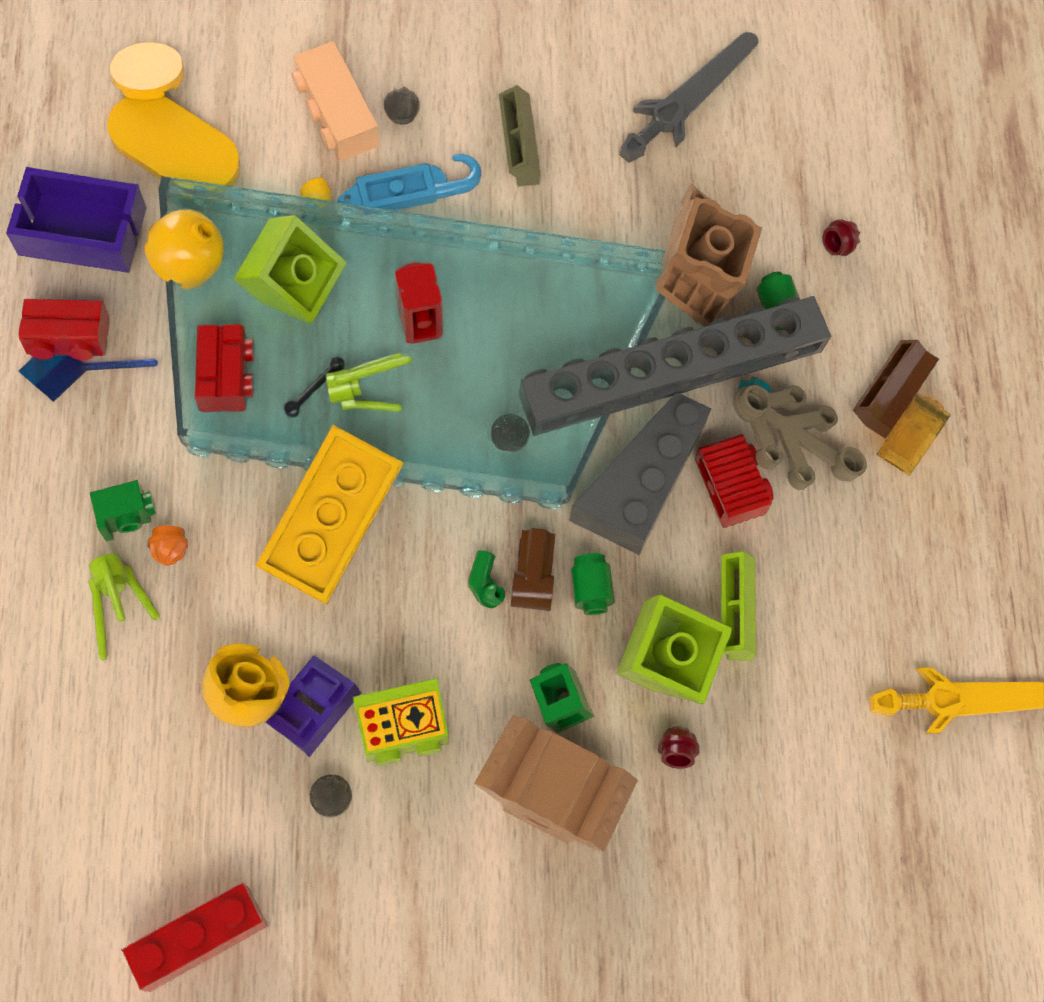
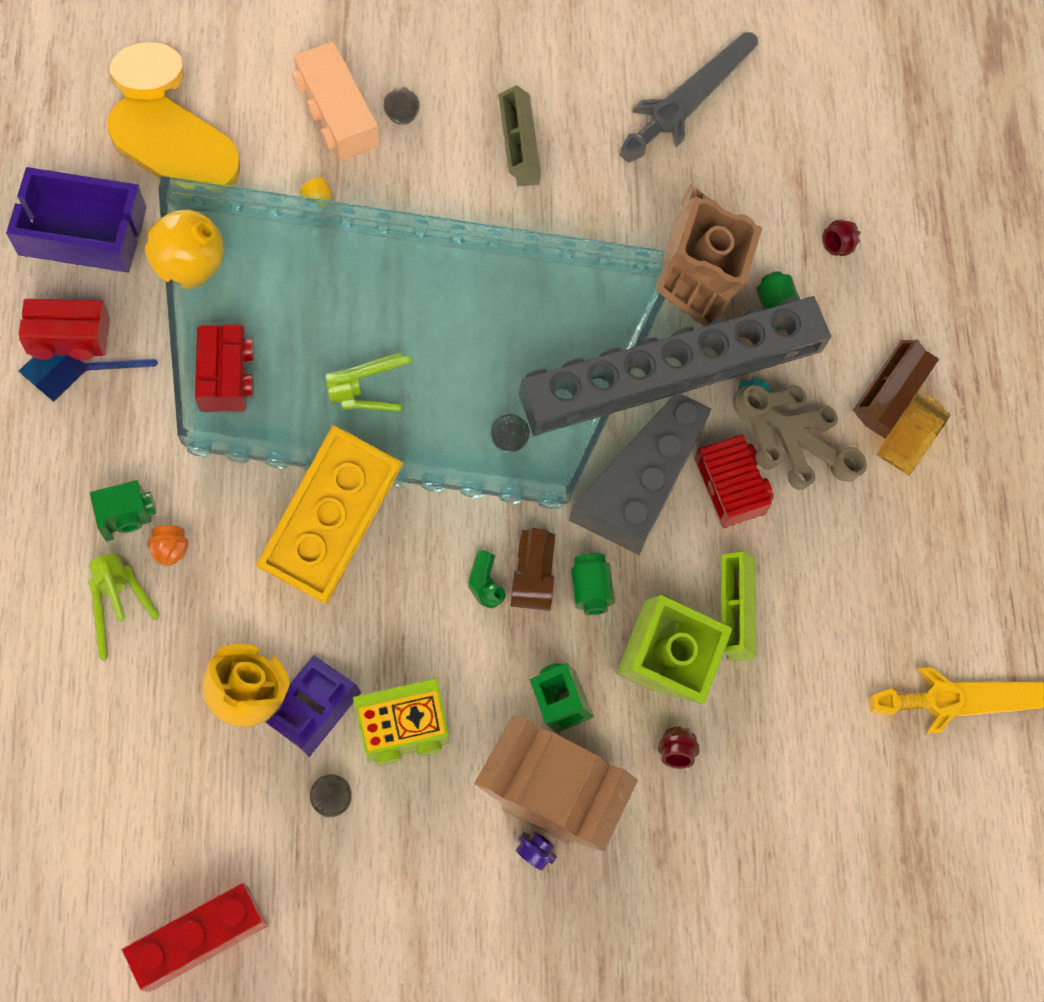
(290, 268): lime slope -> none
(292, 408): black hinge -> none
(410, 186): dark azure plate -> none
(419, 302): red brick -> none
(536, 850): none -> dark purple plate

